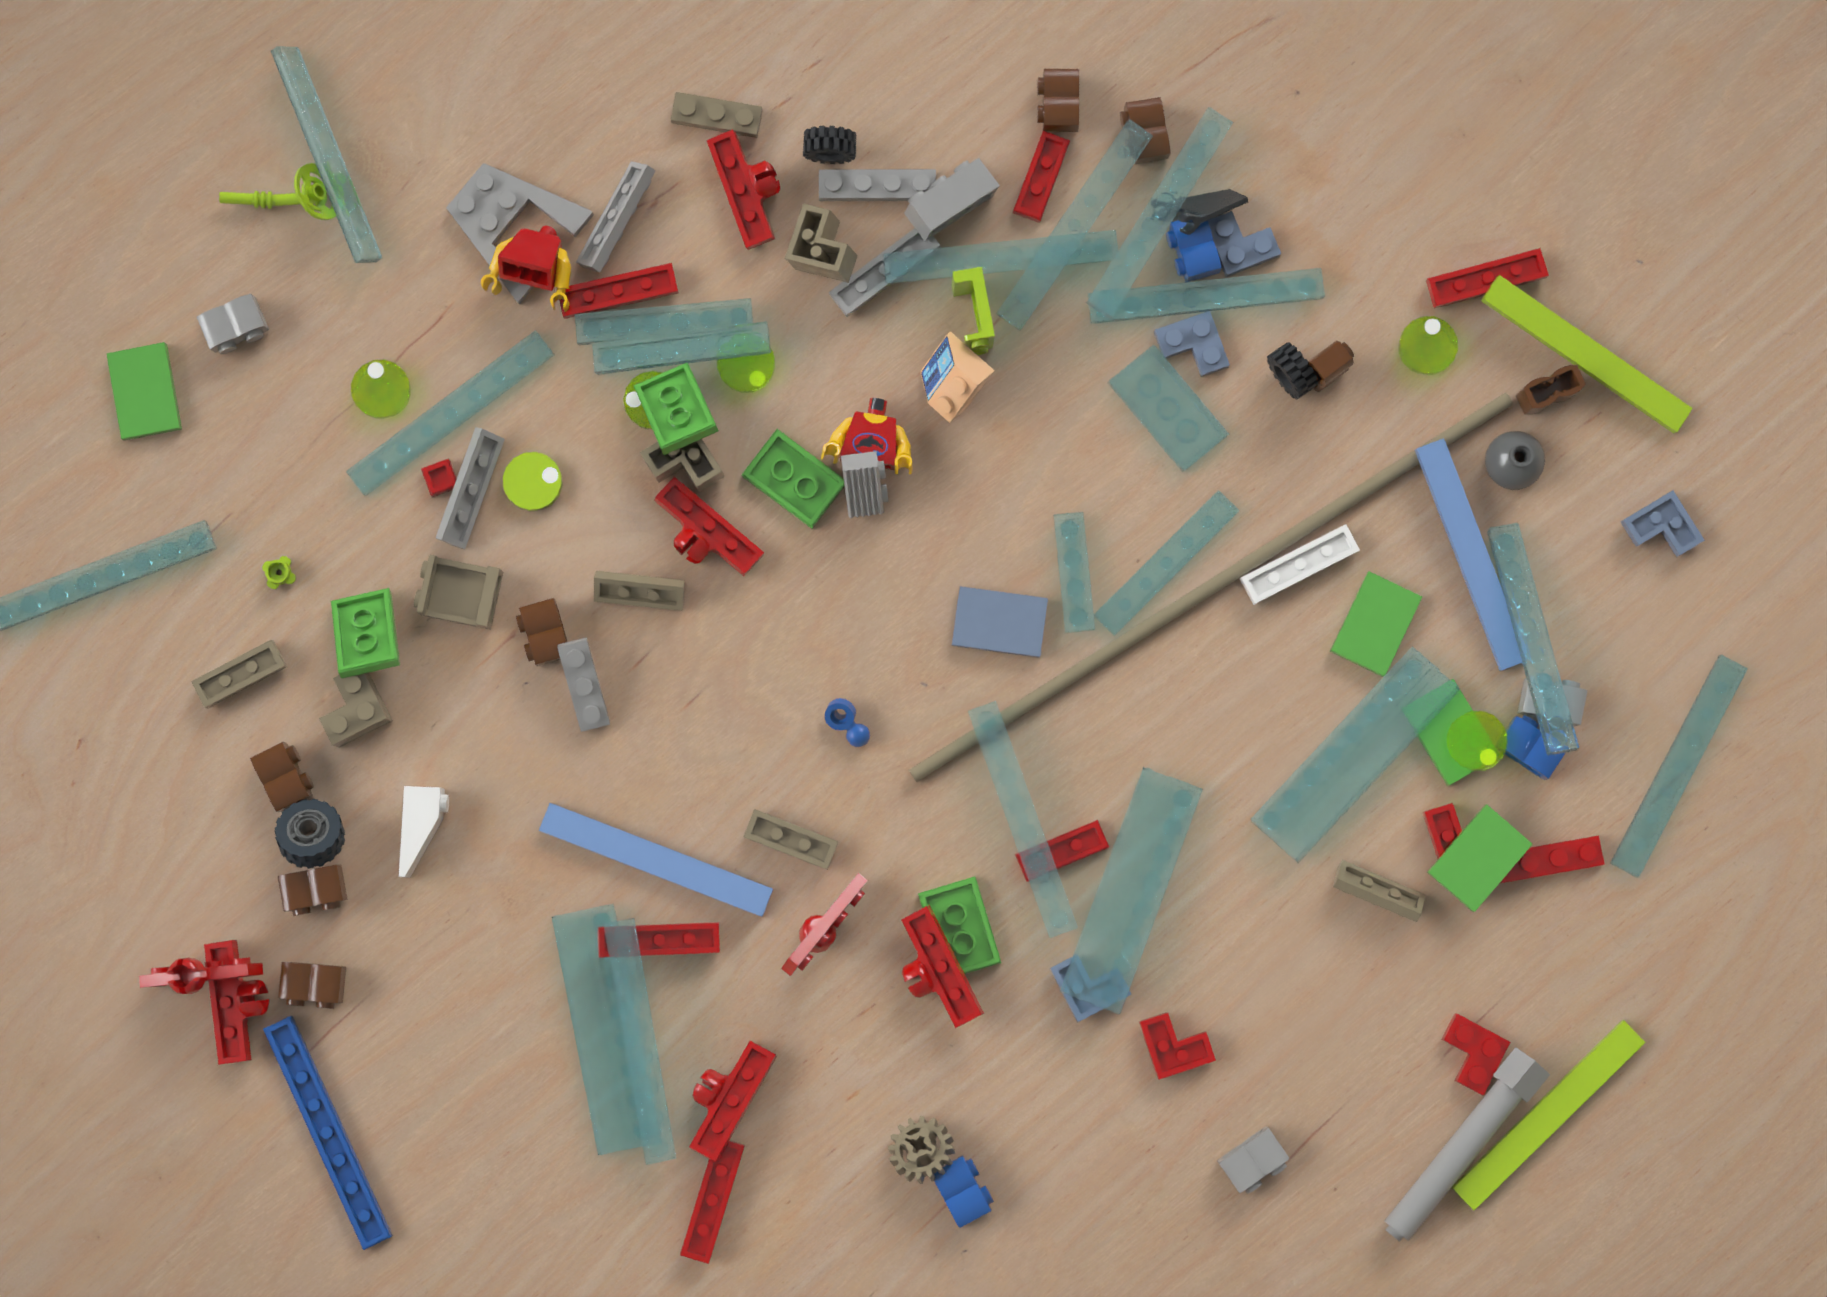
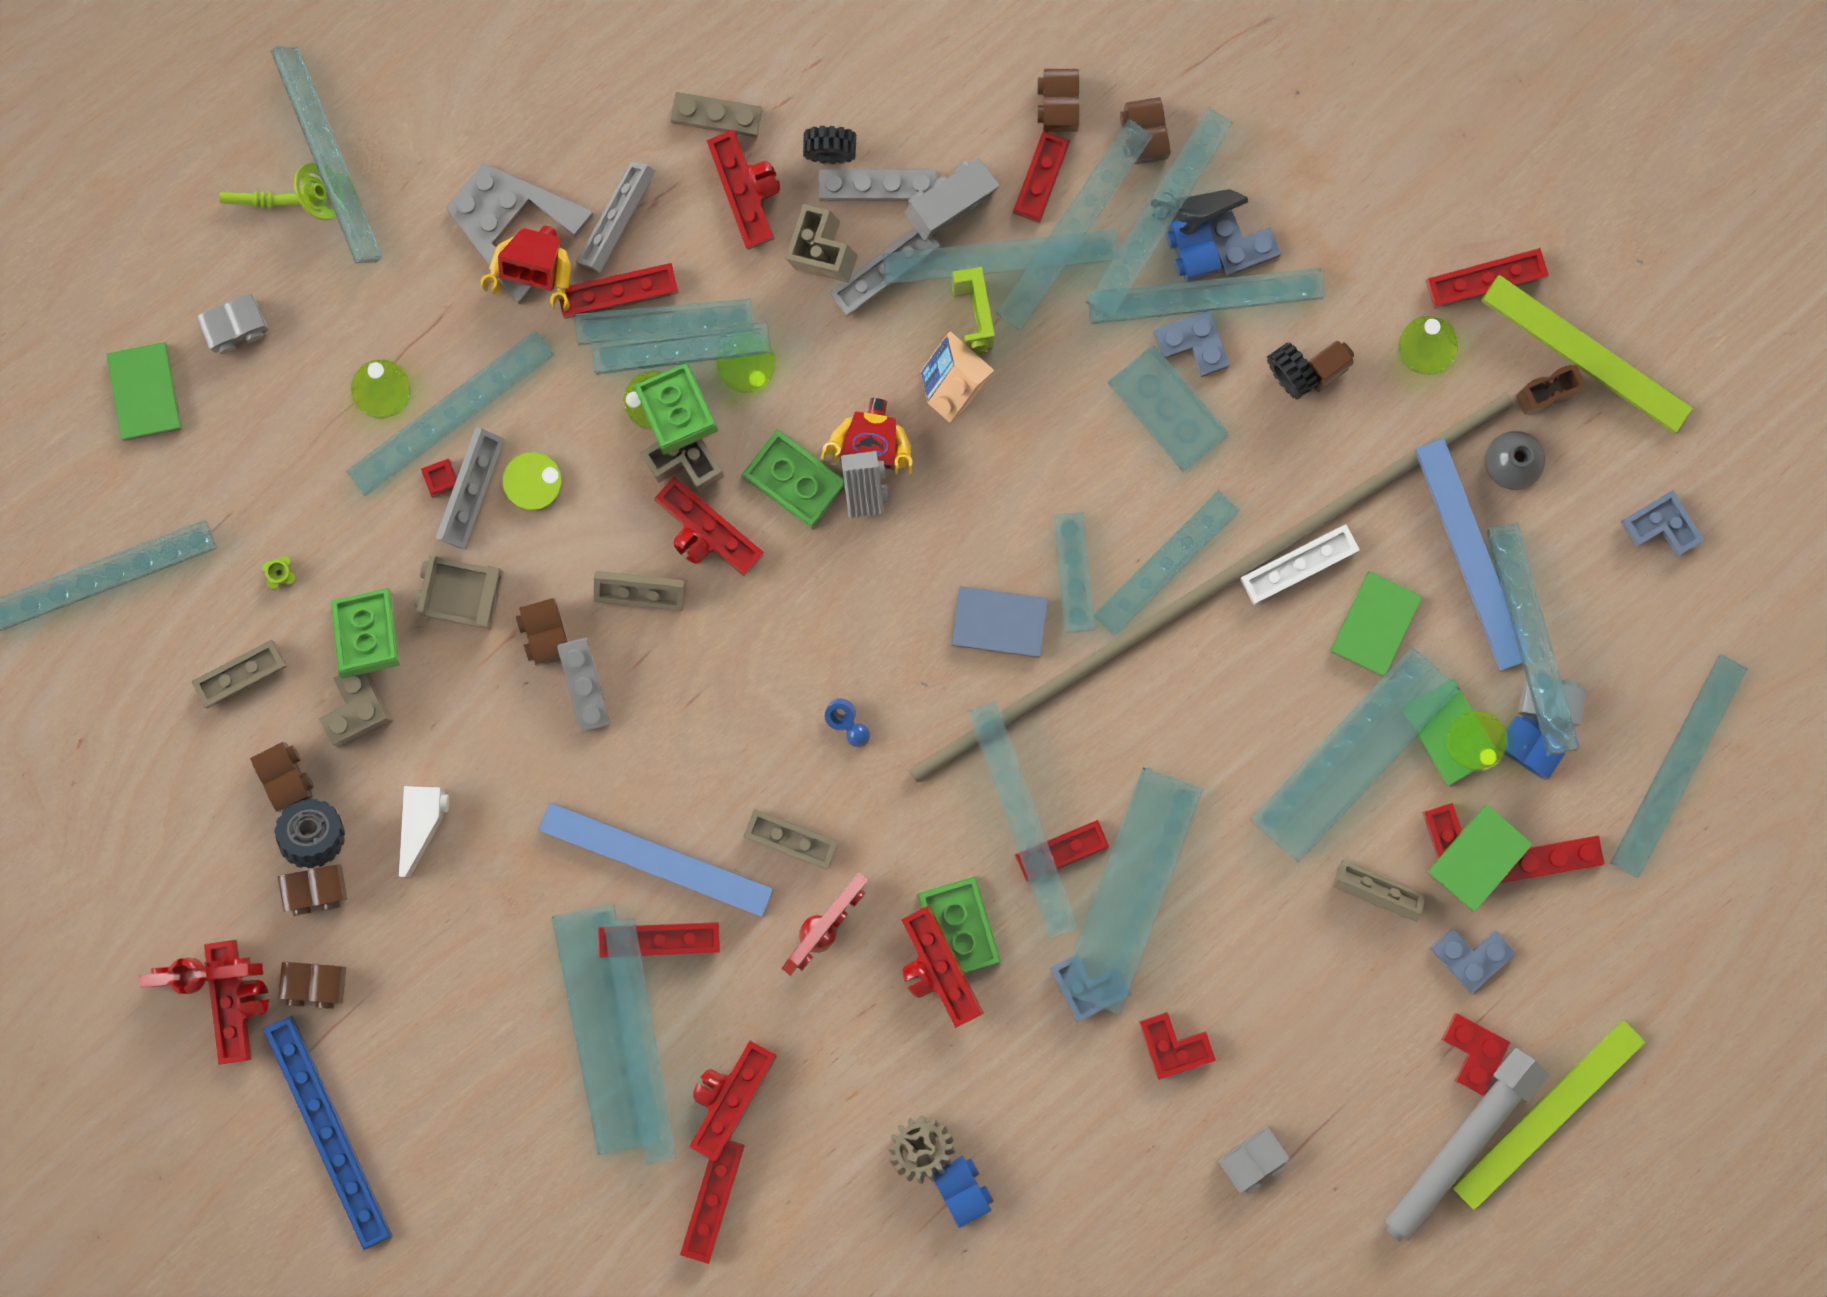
(1473, 966): none -> sand blue plate

